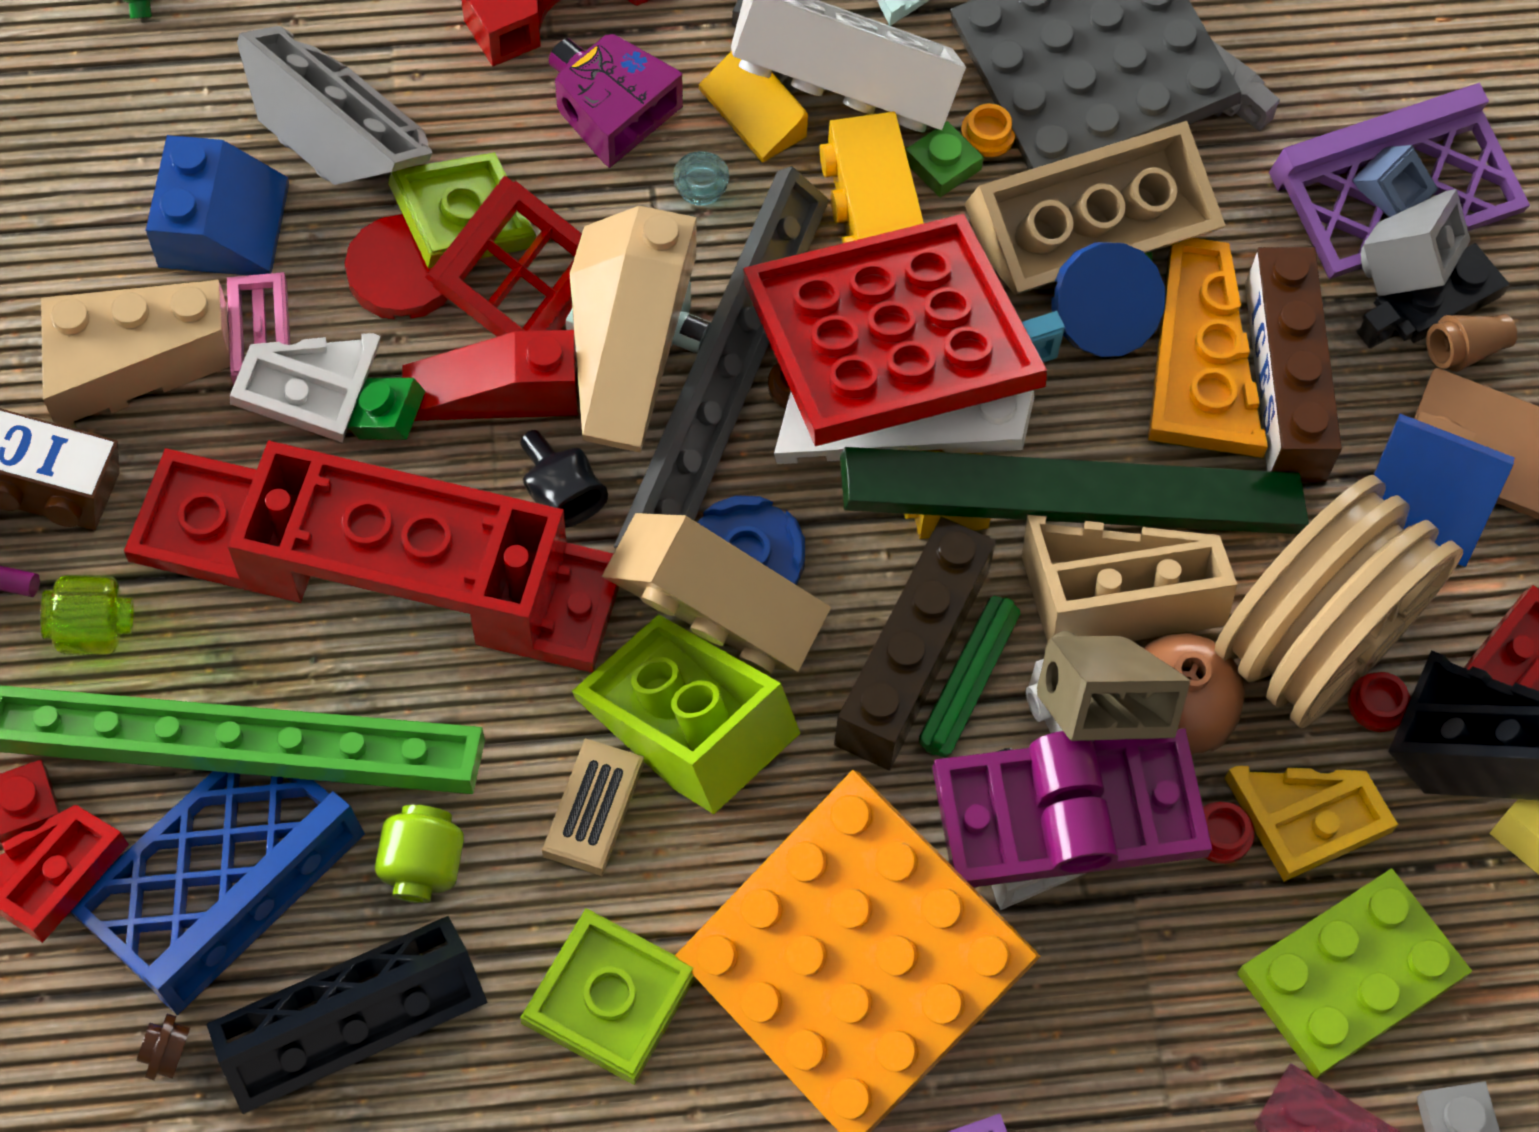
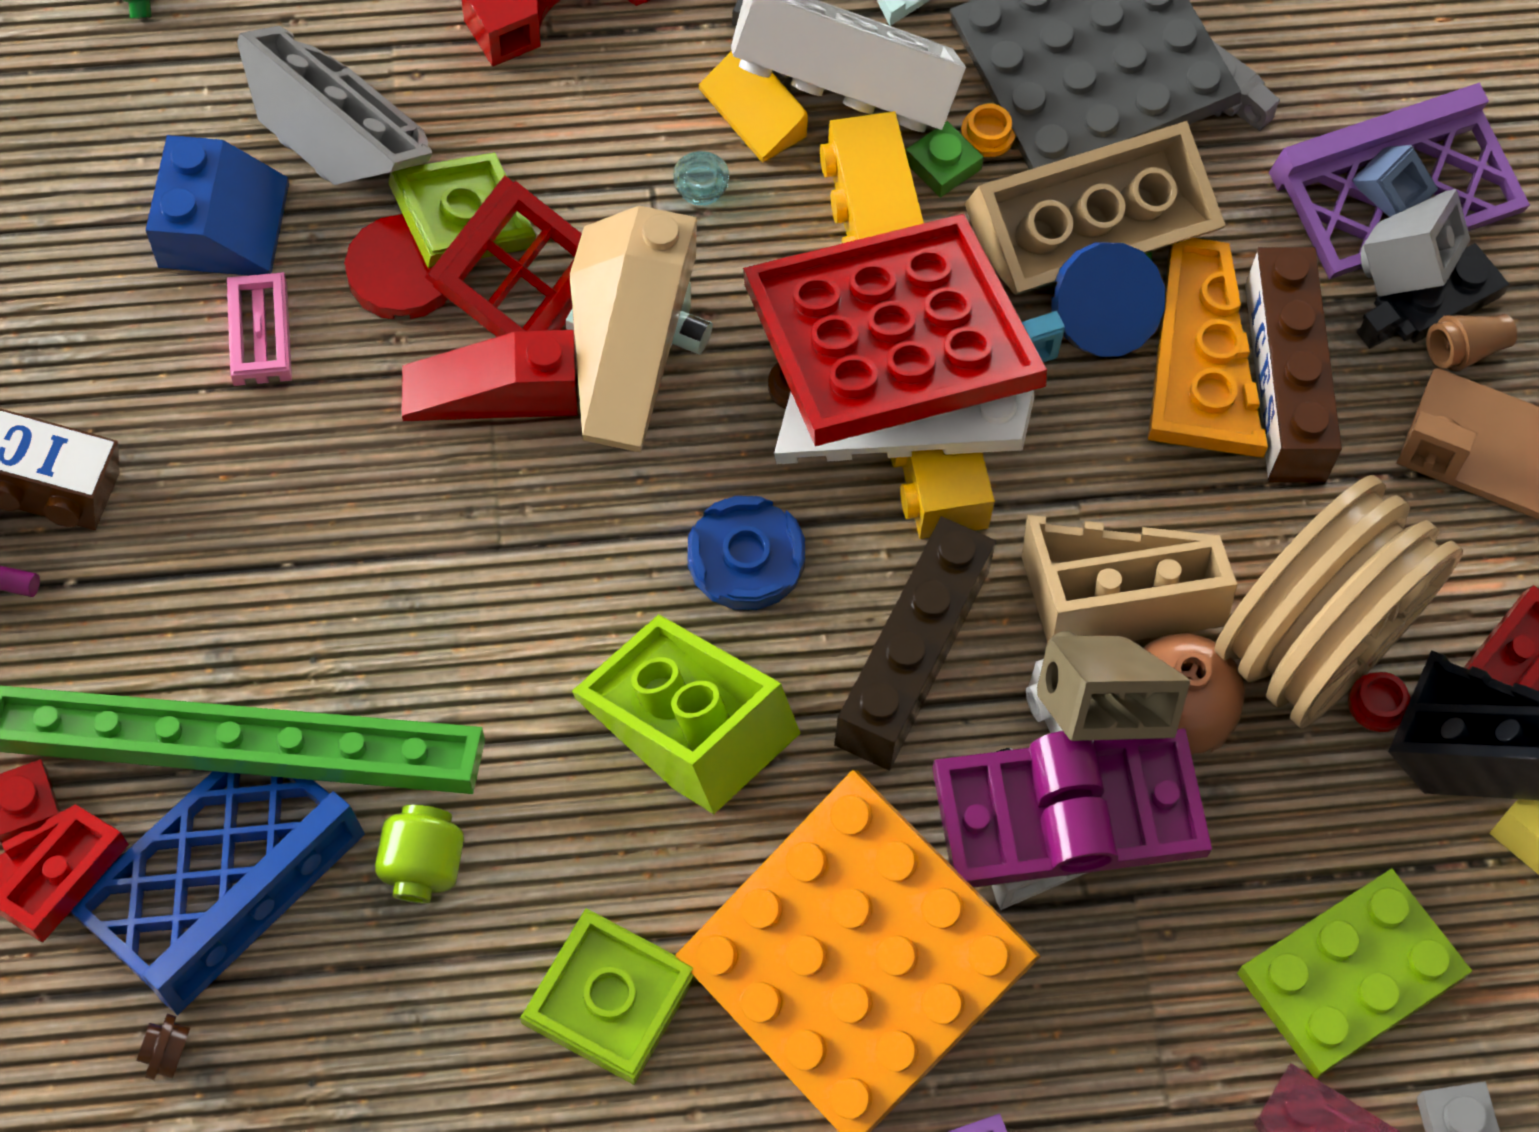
(86, 614): clear neon green head -> none
(128, 343): tan wedge -> none
(306, 382): white wing -> none
(350, 1016): black fence -> none
(381, 534): red bracket -> none
(386, 408): green plate -> none
(562, 480): black piece -> none
(593, 807): tan tile -> none
(614, 93): magenta torso -> none
(717, 590): tan wedge -> none
(726, 359): dark grey plate -> none
(969, 676): green axle -> none
(1071, 491): dark green tile -> none
(1229, 832): red plate -> none
(1310, 815): yellow wing -> none
(1443, 480): blue tile -> none

